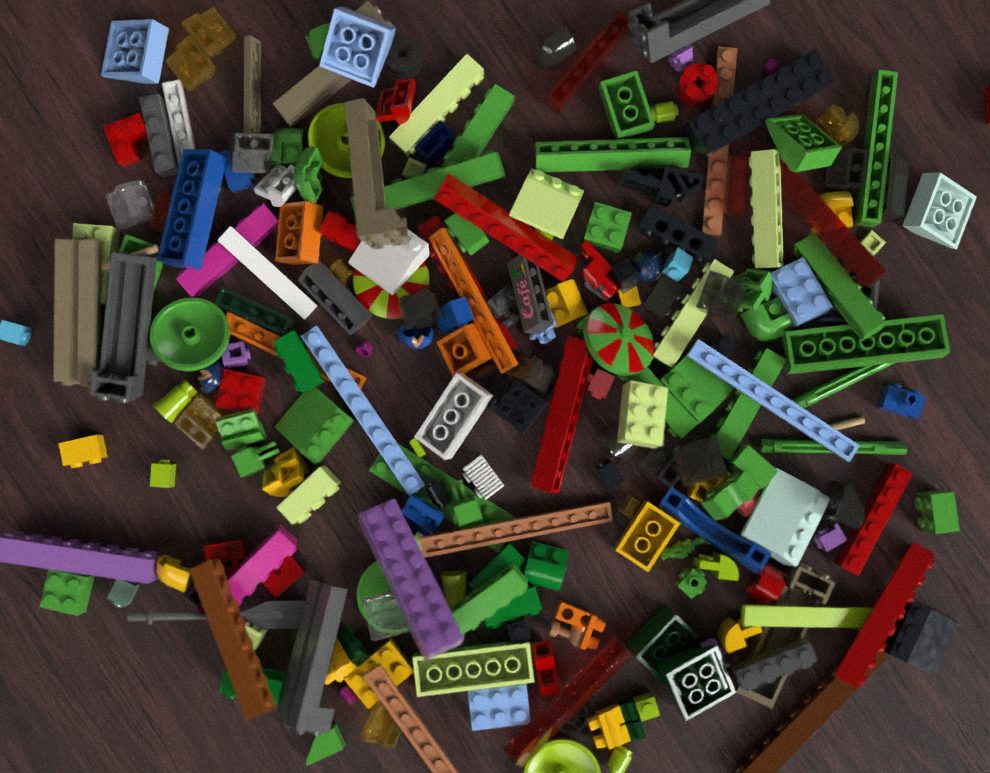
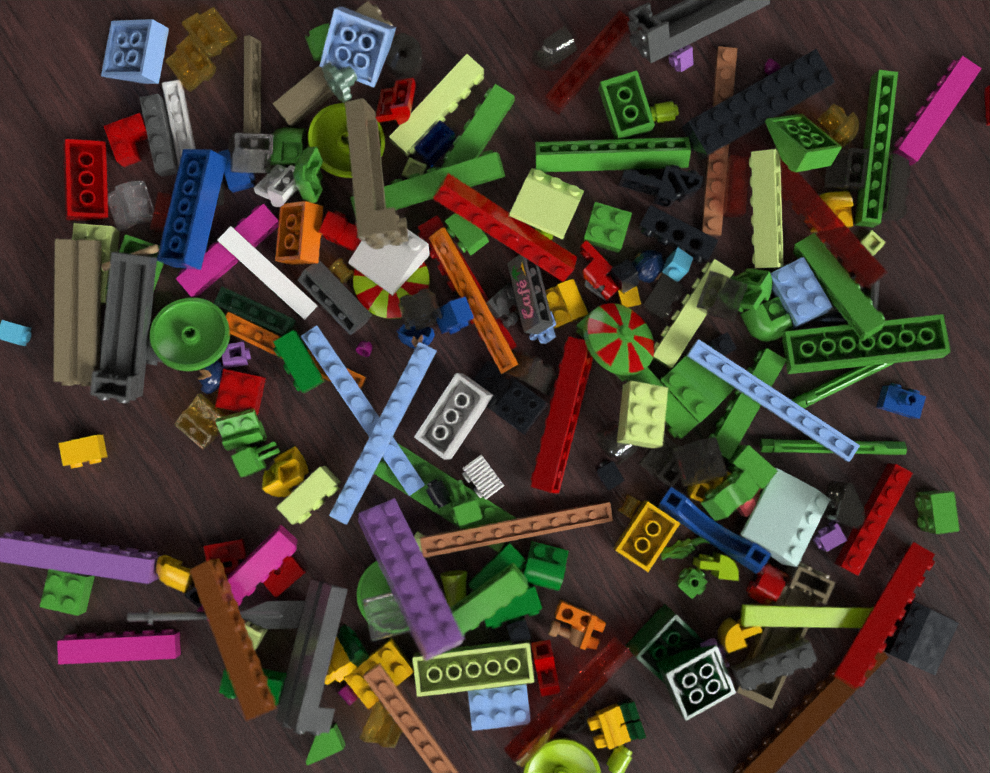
(85, 180): none -> red slope
(120, 647): none -> dark pink brick
(123, 592): sand green brick -> none
(163, 474): lime brick -> none
(175, 400): lime plant -> none
(314, 424): bright green slope -> none
(339, 80): none -> sand green plant
(383, 433): none -> light blue plate
(417, 447): lime tile -> none
(422, 515): blue brick -> none
(464, 349): orange brick -> none
(600, 384): coral brick -> none
(646, 706): lime brick -> none
(701, 75): red brick -> none
(848, 423): tan bar -> none
(936, 110): none -> dark pink brick
(939, 210): light aqua slope -> none

